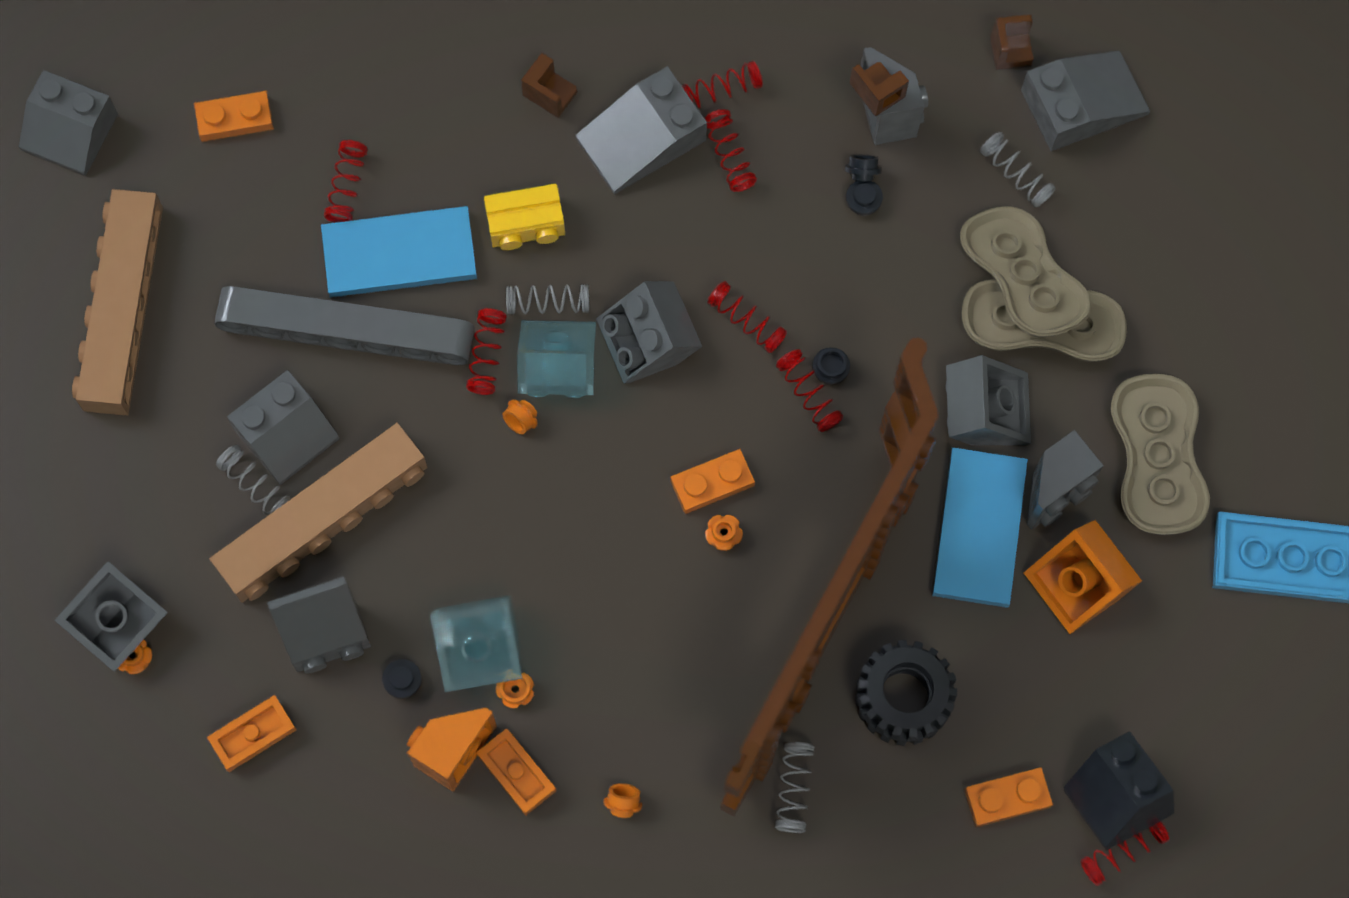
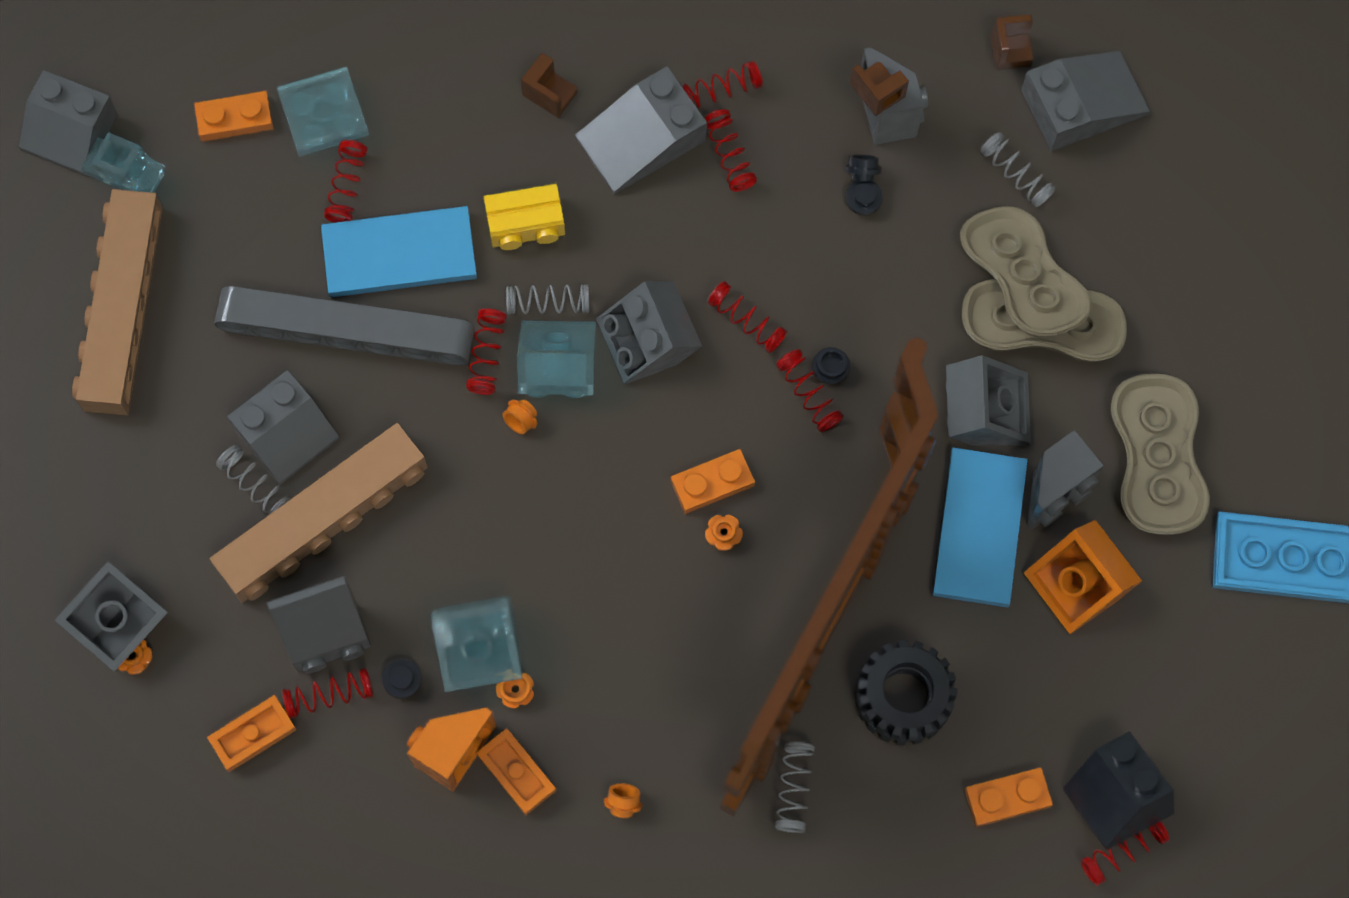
(123, 165): none -> clear light blue brick
(288, 702): none -> red piece
(322, 111): none -> clear light blue plate

